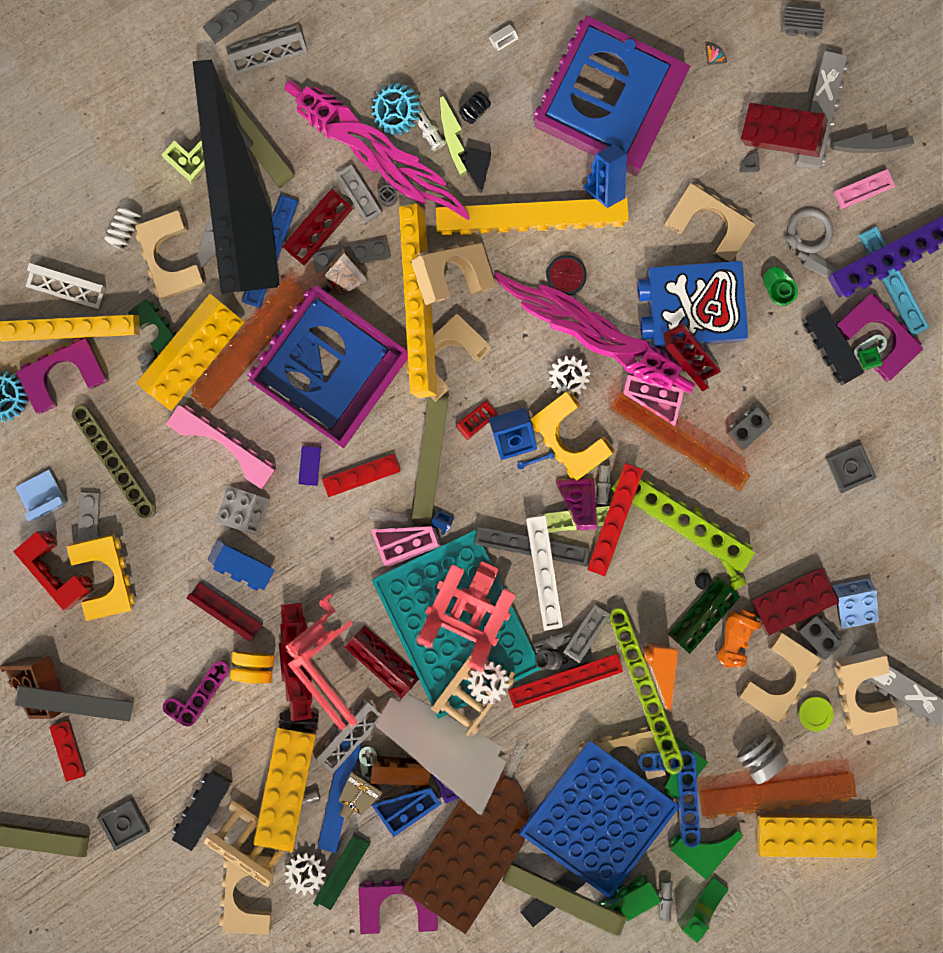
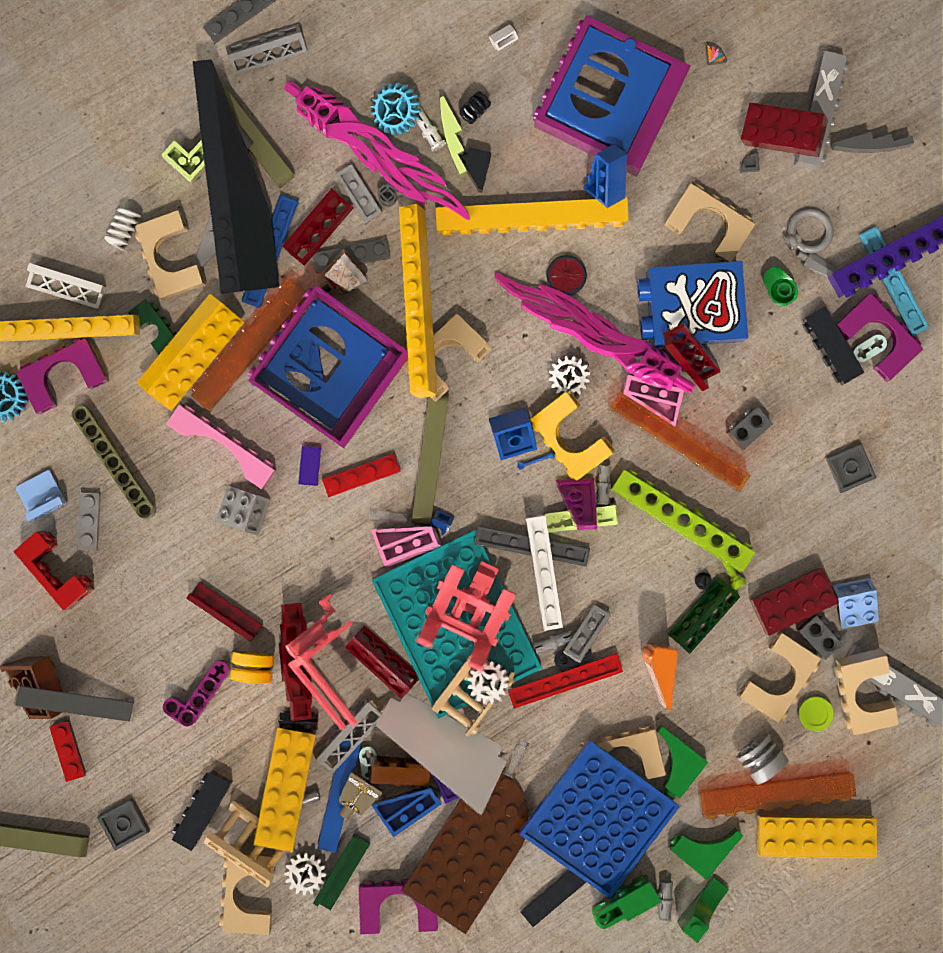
(107, 551): yellow arch -> none
(147, 359): dark grey wheel -> none
(240, 566): blue wedge -> none
(469, 258): tan arch -> none
(474, 430): red slope -> none
(548, 660): dark grey wheel -> none
(565, 899): olive beam -> none
(615, 519): red plate -> none
(646, 700): lime beam -> none
(683, 789): blue beam -> none
(737, 633): orange animal -> none
(802, 21): dark grey brick -> none
(864, 189): bright pink plate -> none
(870, 358): green tile -> none

